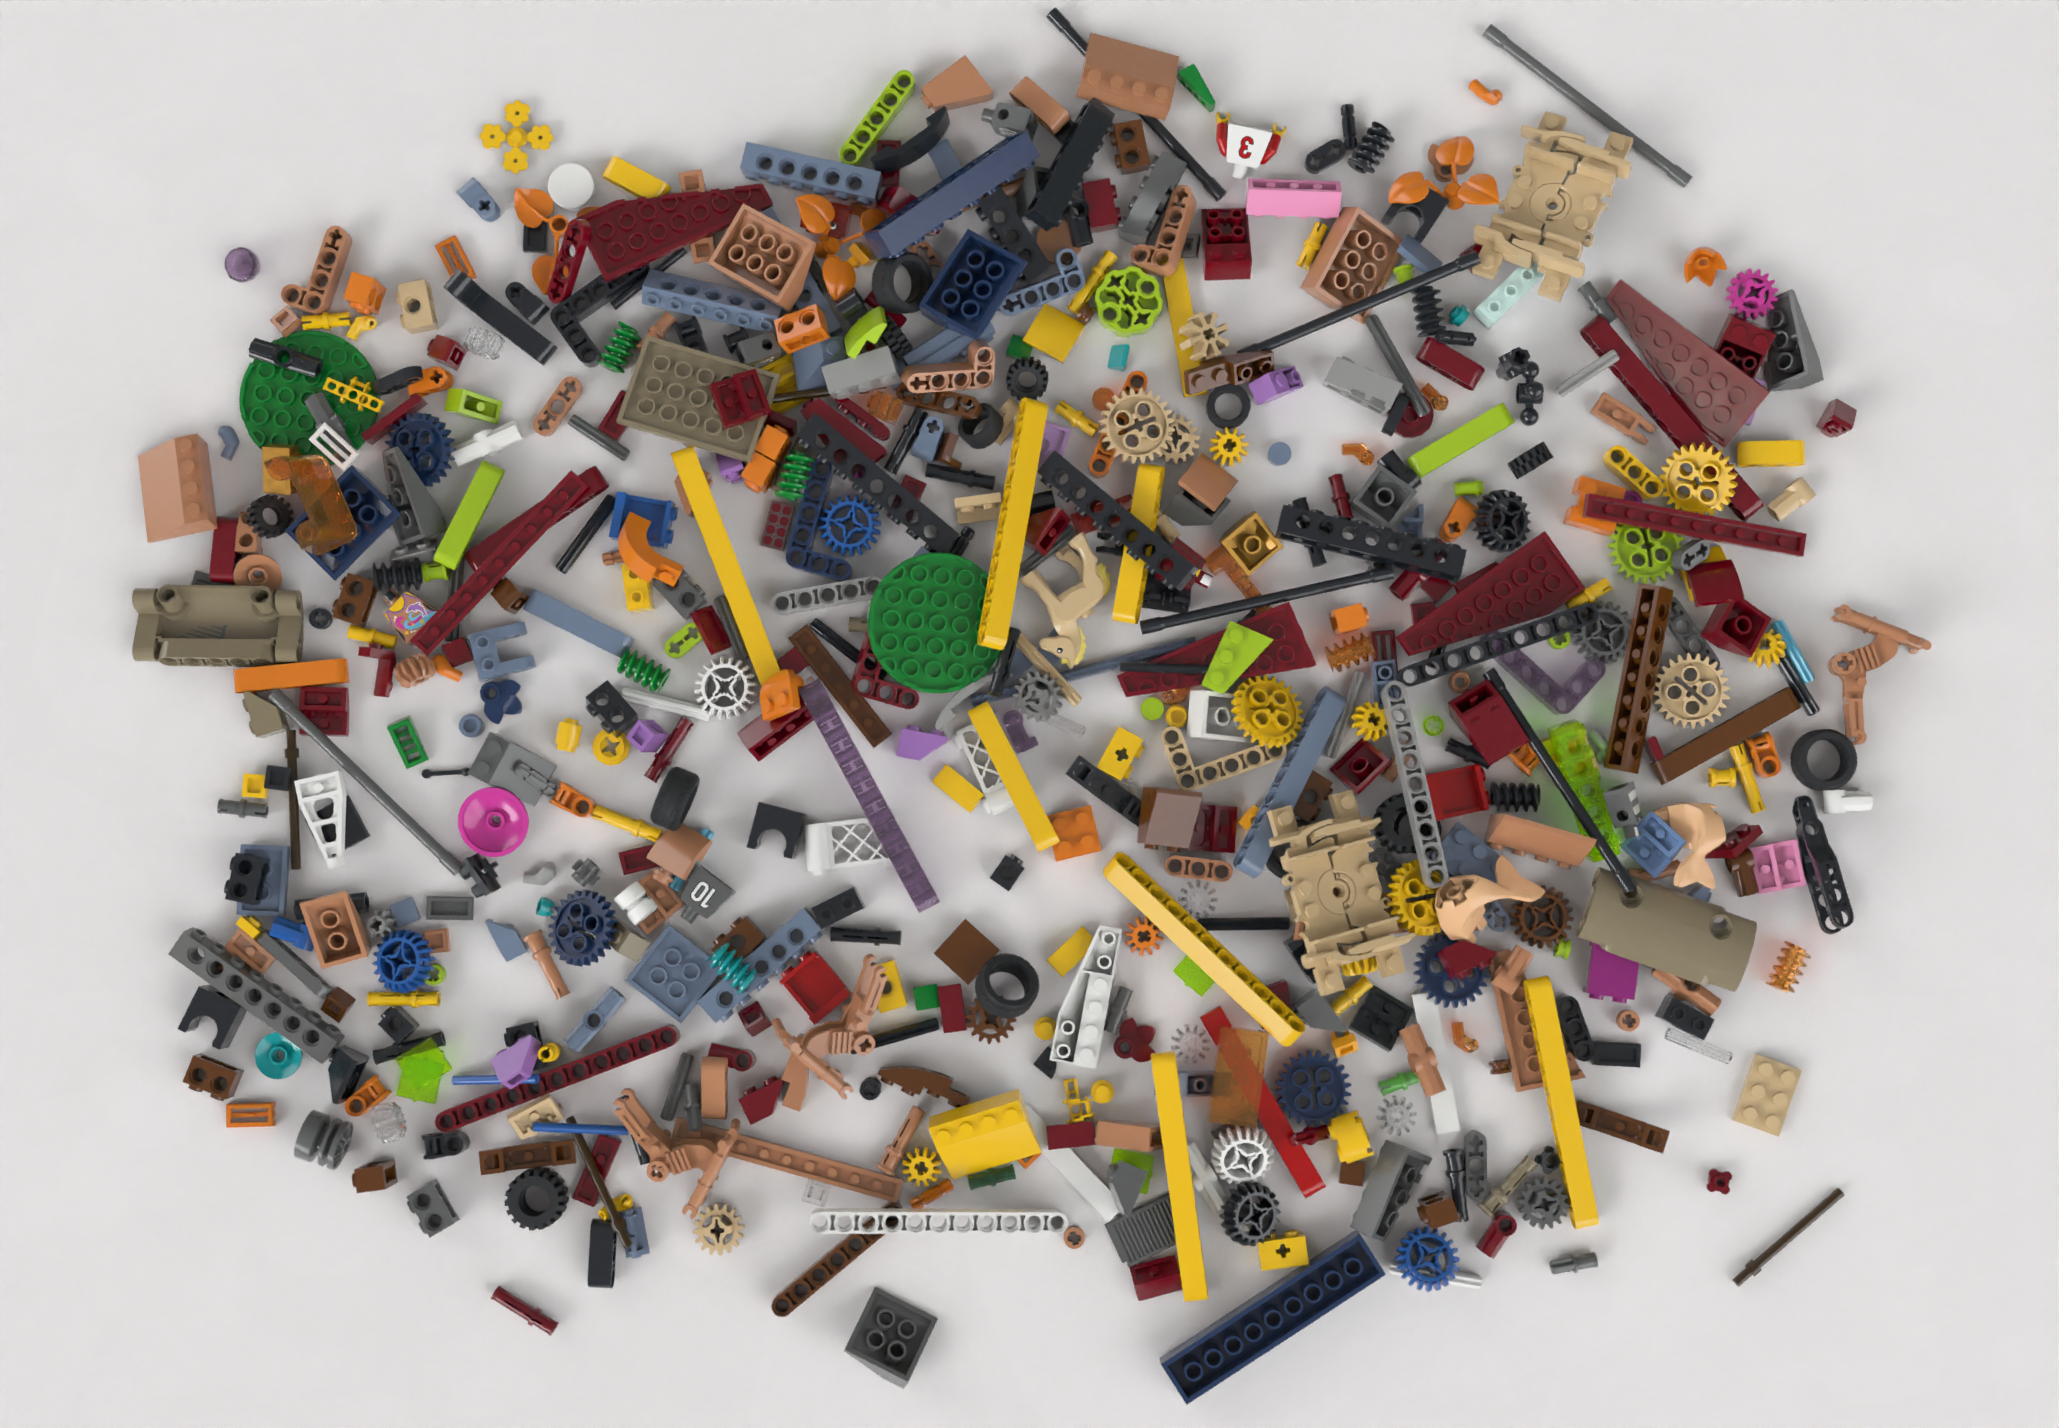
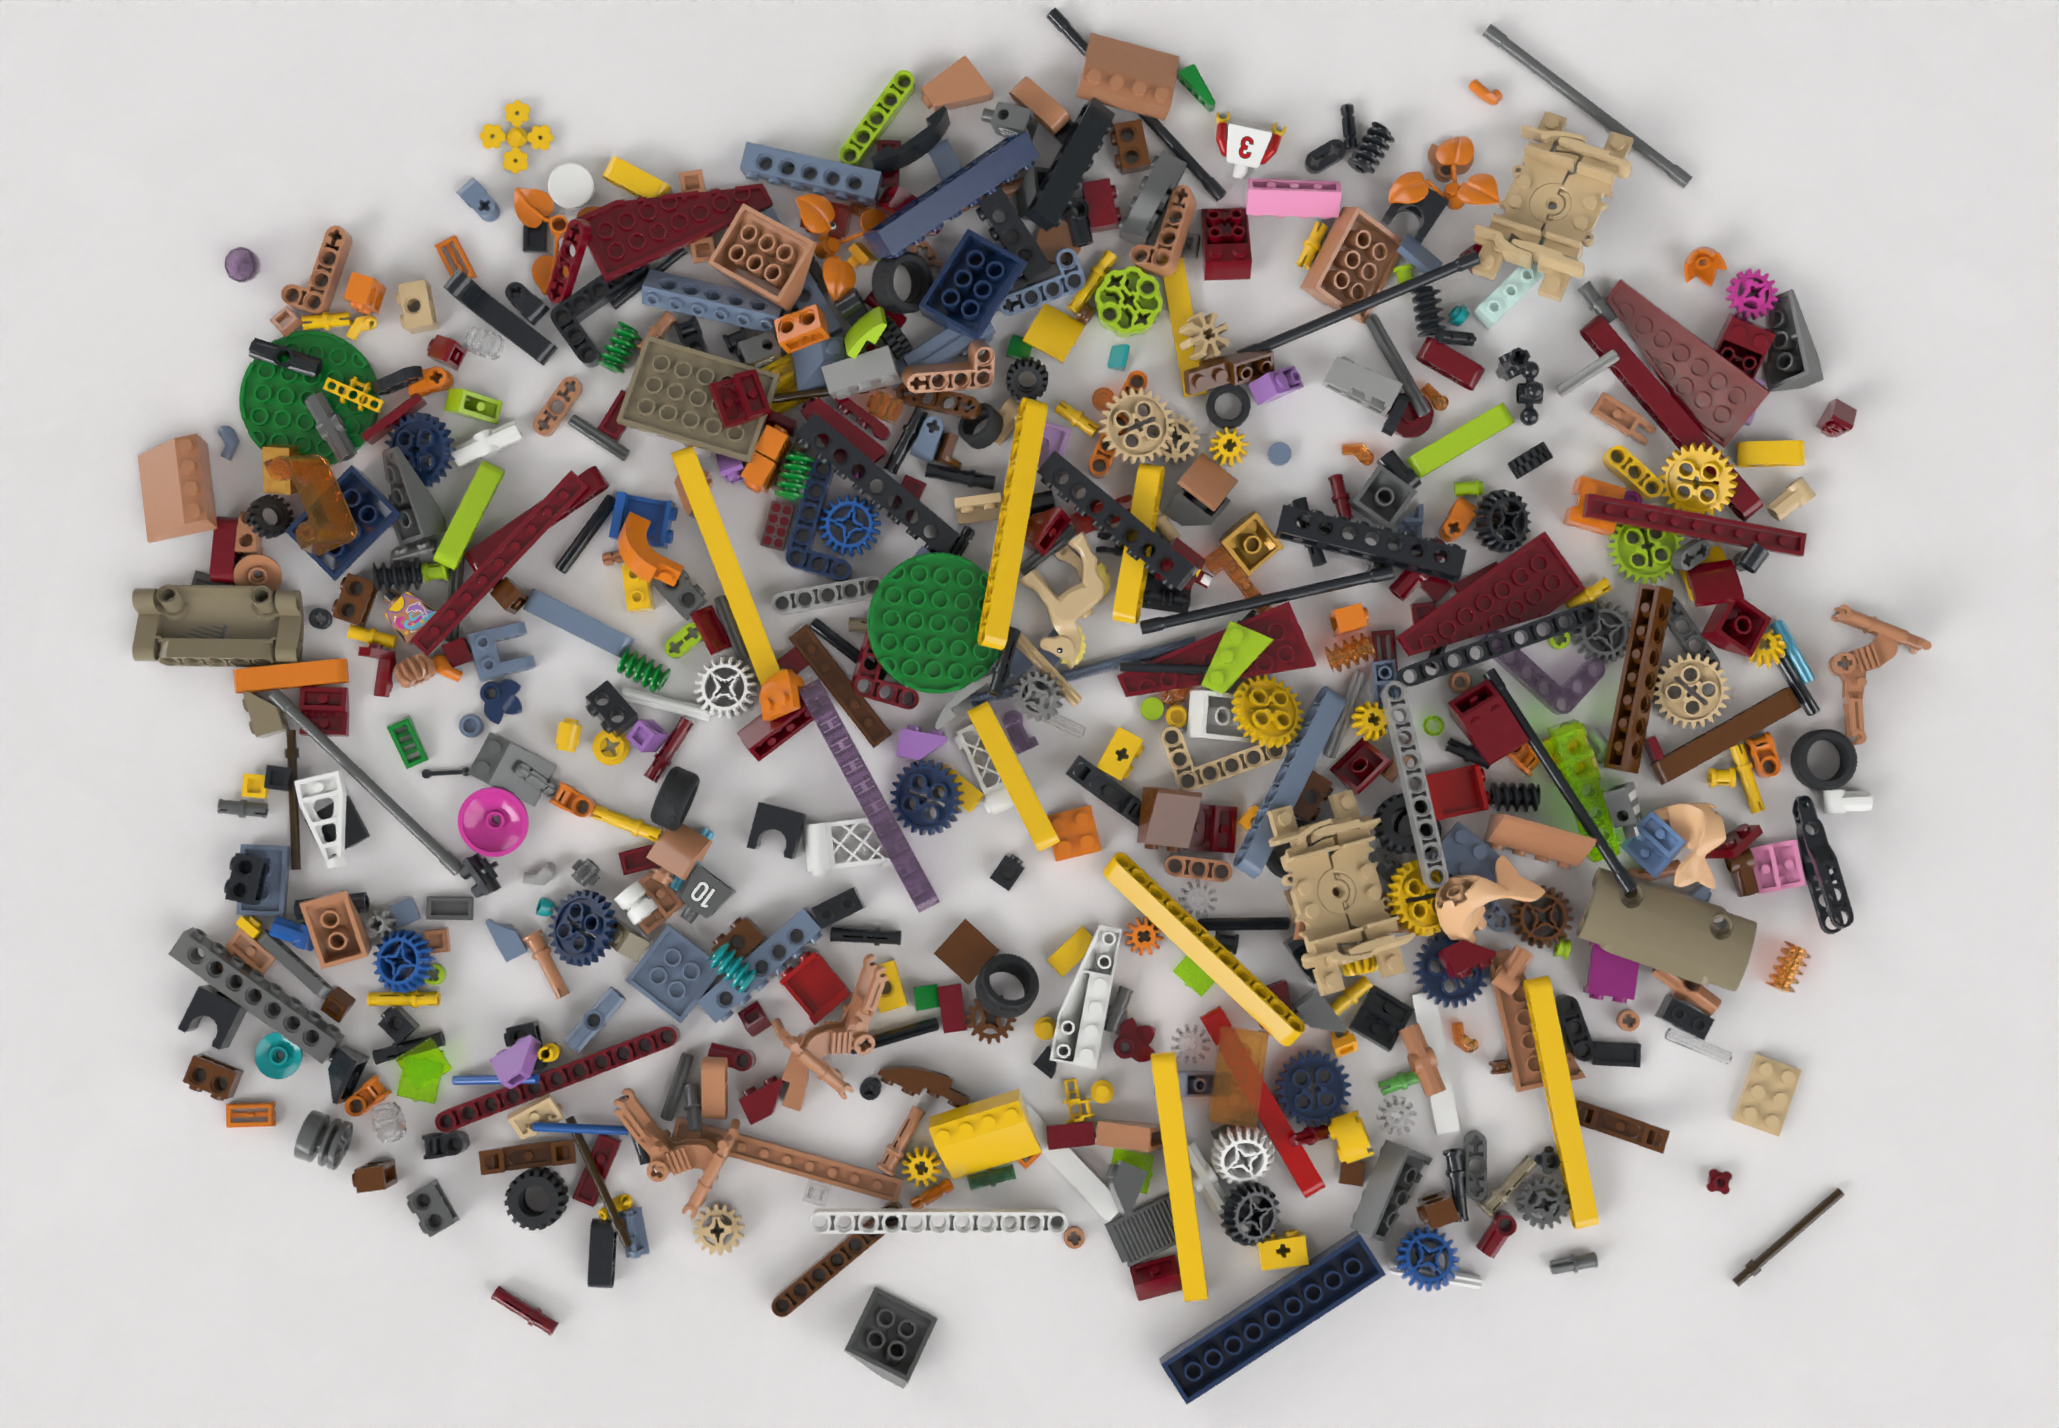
(349, 459): white tile -> none
(920, 817): none -> dark blue gear
(1228, 941): none -> black bush
(1751, 558): none -> black piece

